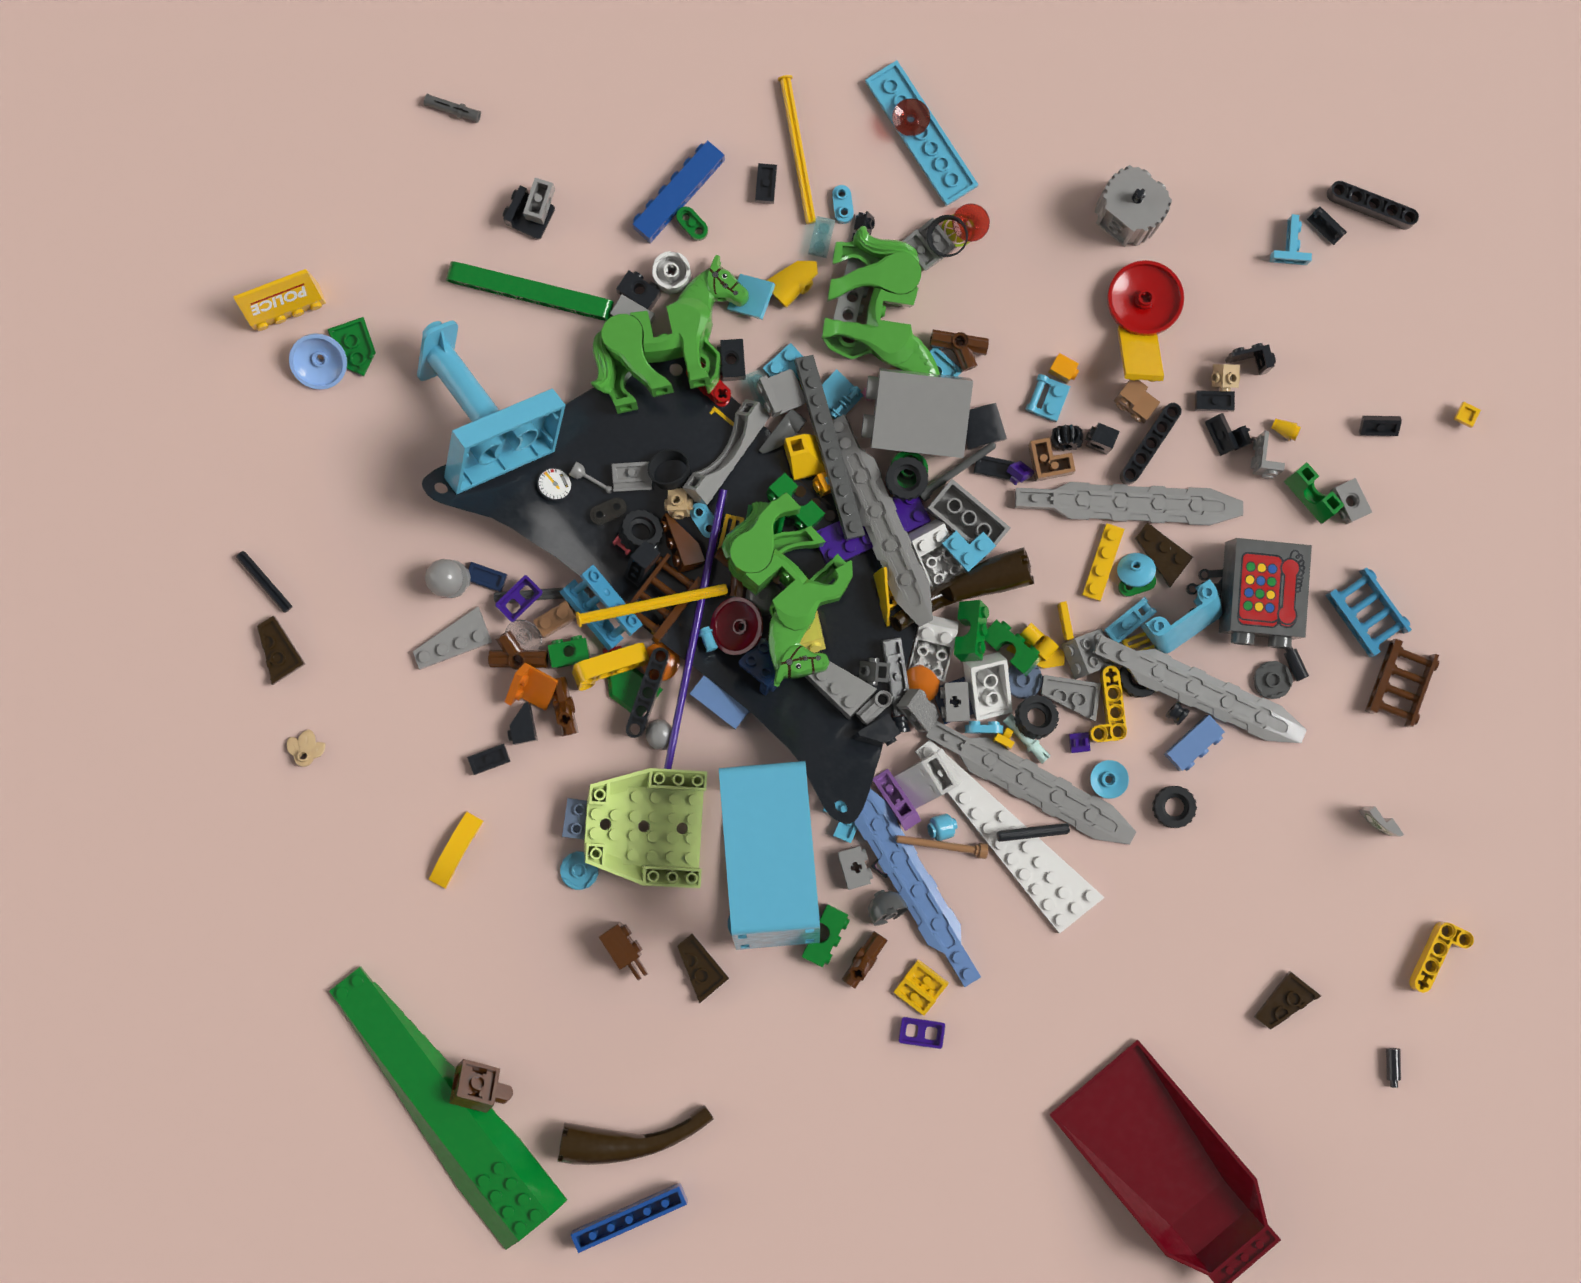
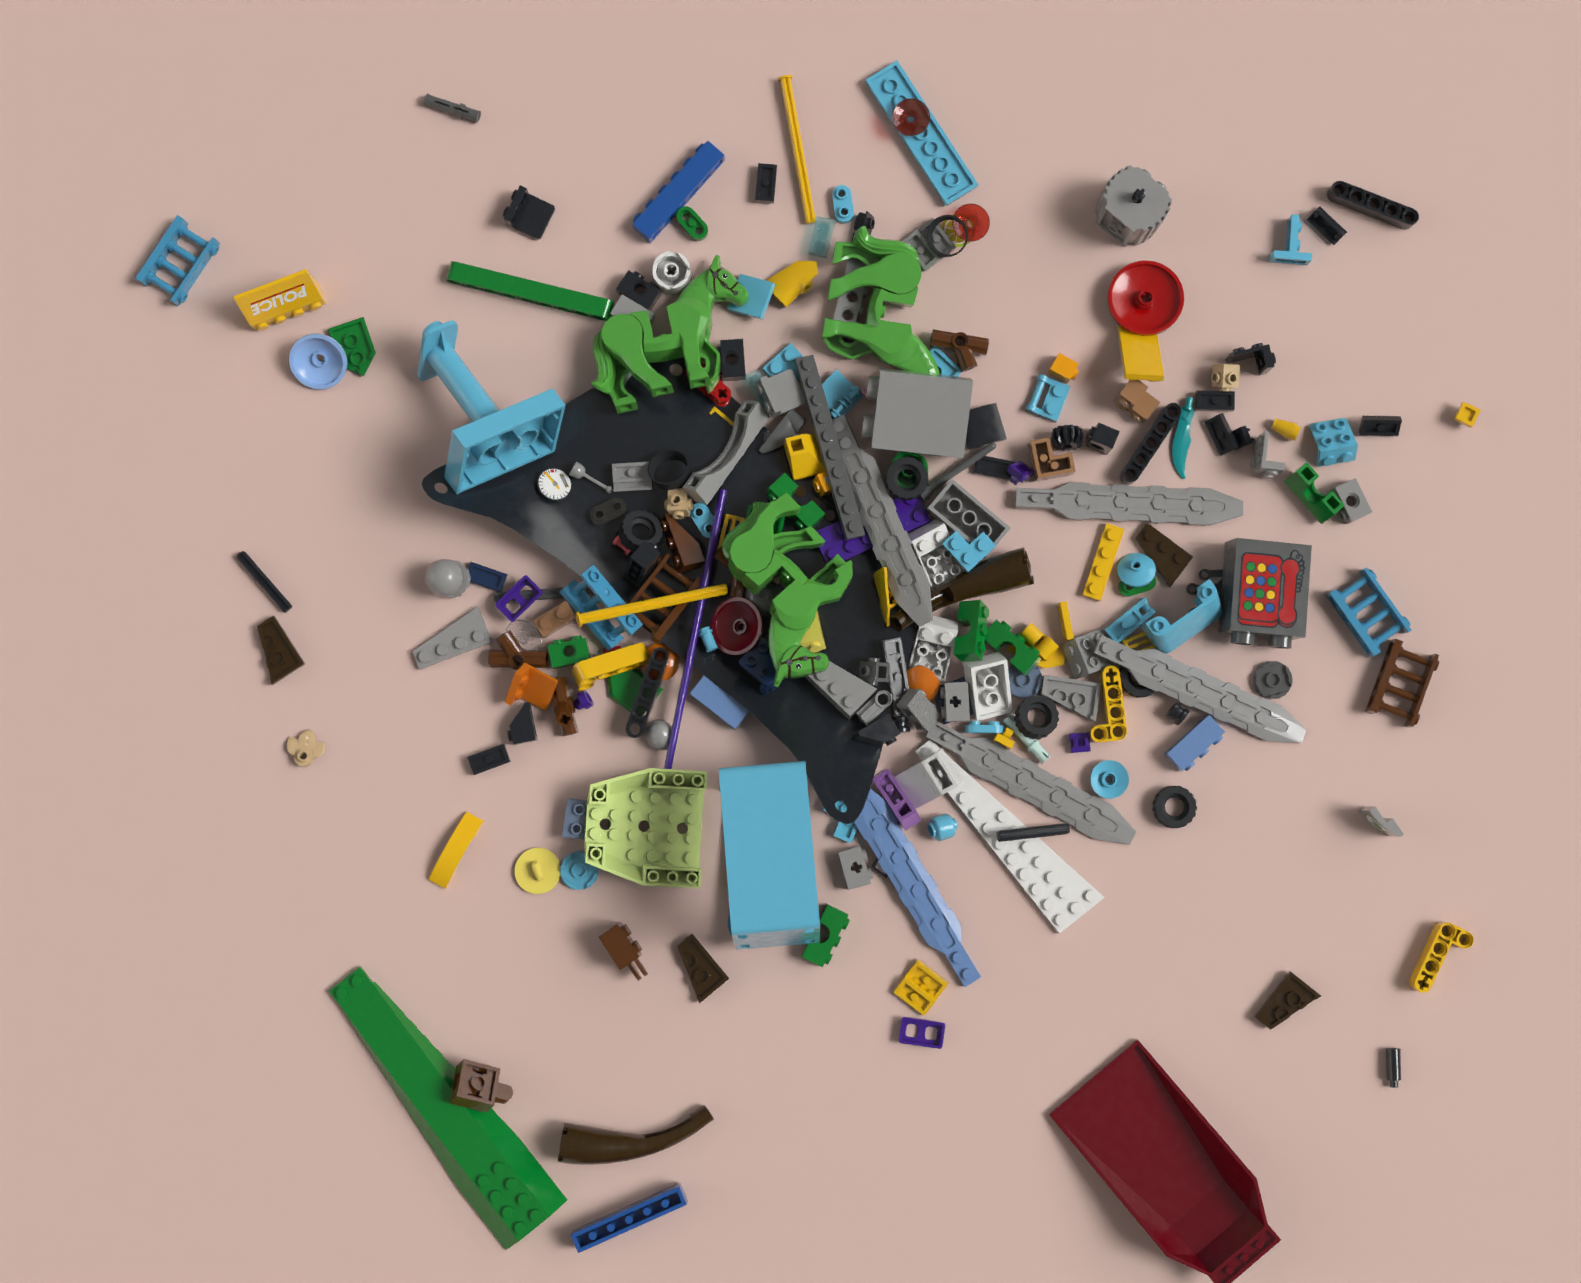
(168, 244): none -> dark azure fence
(537, 870): none -> light yellow shield
(539, 201): light grey brick -> none
(585, 699): none -> dark purple tile
(864, 960): reddish brown piece -> none
(886, 906): dark grey cylinder -> none
(979, 850): medium nougat piece -> none
(1182, 437): none -> teal sword
(1296, 664): black cylinder -> none
(1334, 442): none -> medium azure bracket

